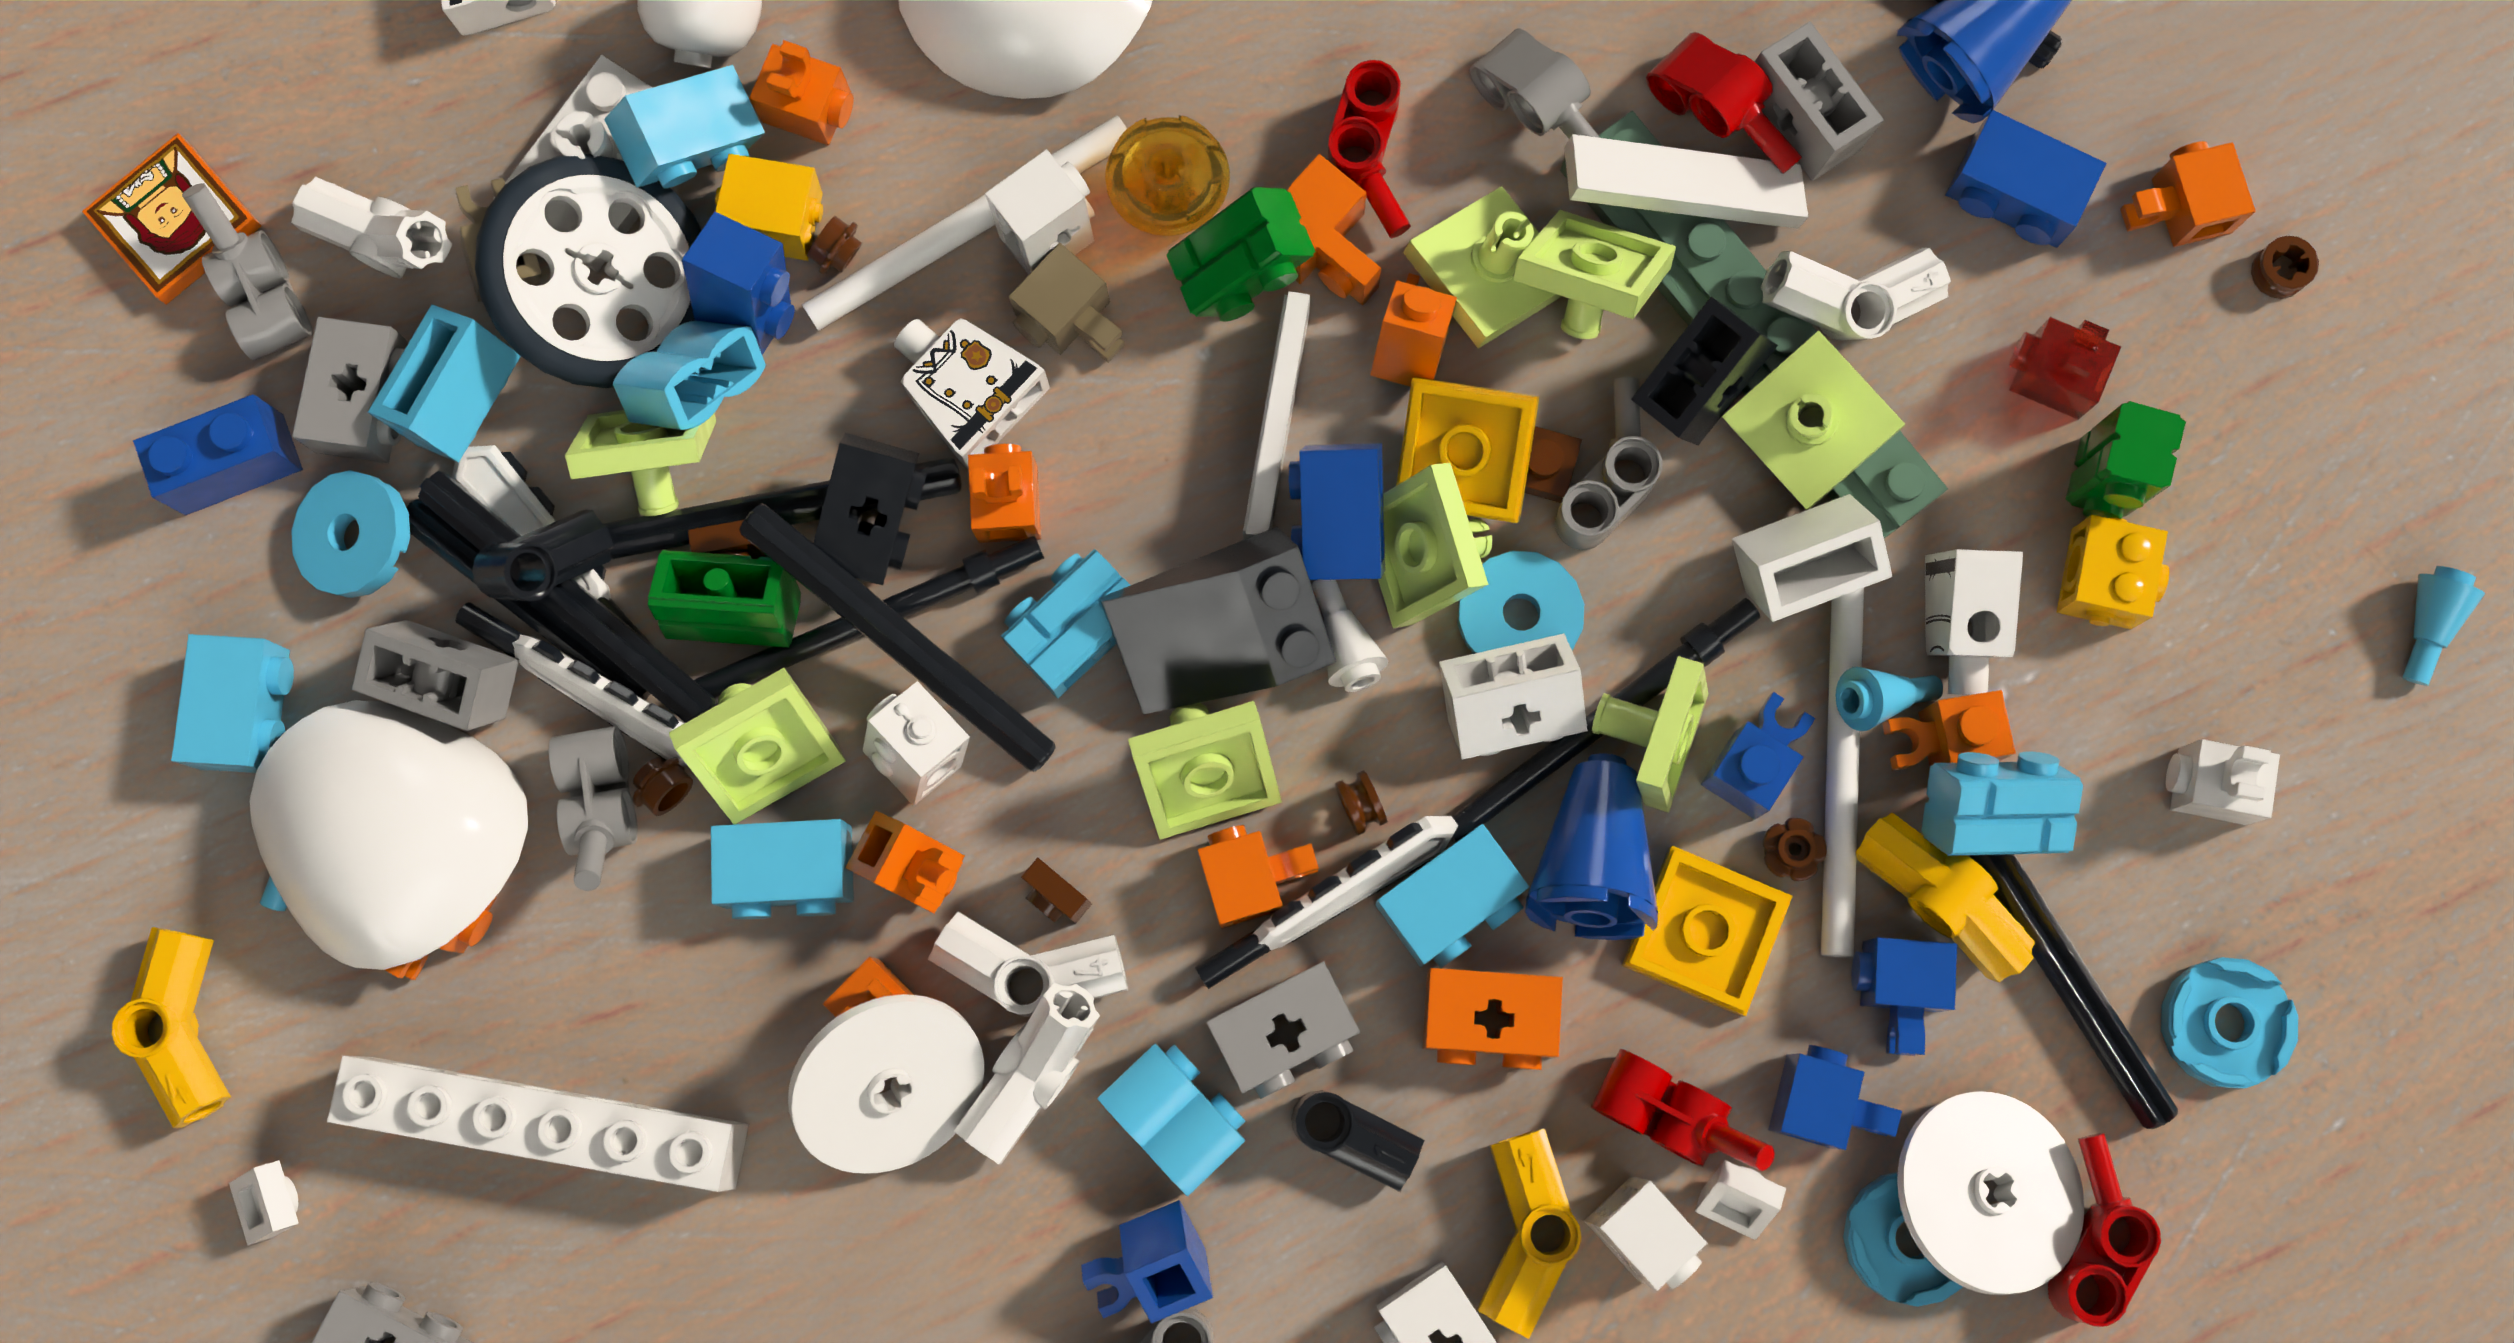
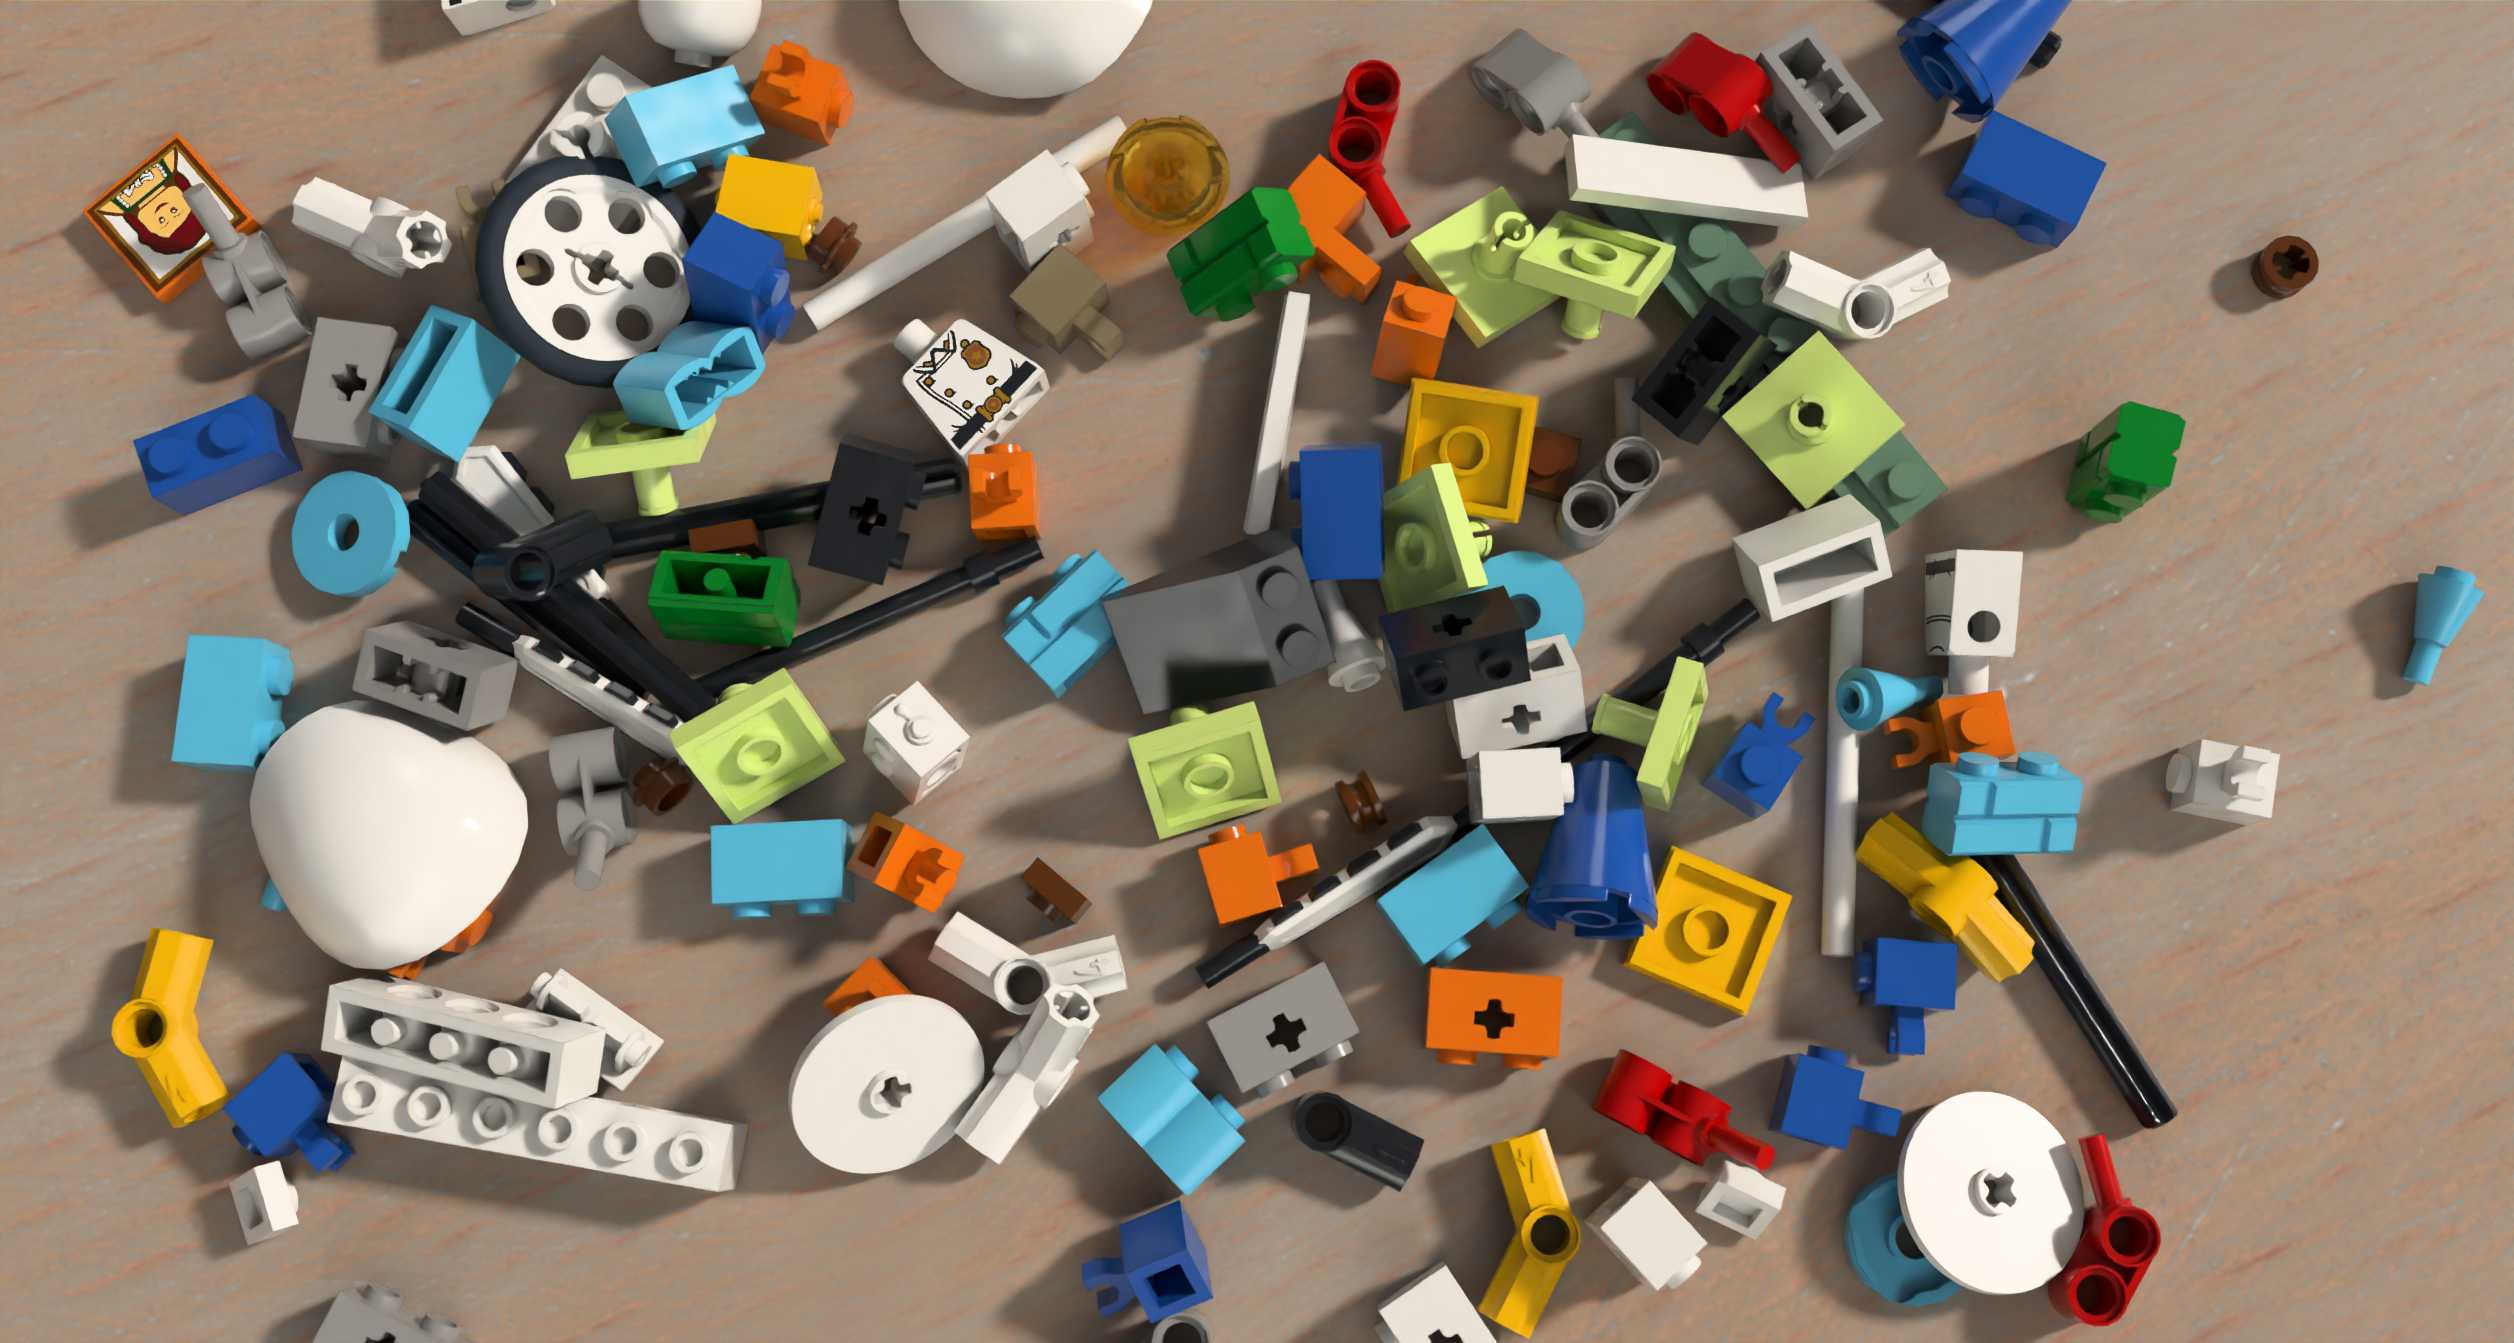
(290, 1111): none -> blue brick
(463, 1040): none -> white brick
(626, 1043): none -> white hinge
(897, 637): black axle -> none
(1454, 648): none -> black brick
(1518, 785): none -> white brick
(1777, 854): reddish brown plate -> none
(2064, 366): clear red brick -> none
(2113, 572): yellow head -> none
(2191, 1031): medium azure tile -> none
(2195, 193): orange brick -> none

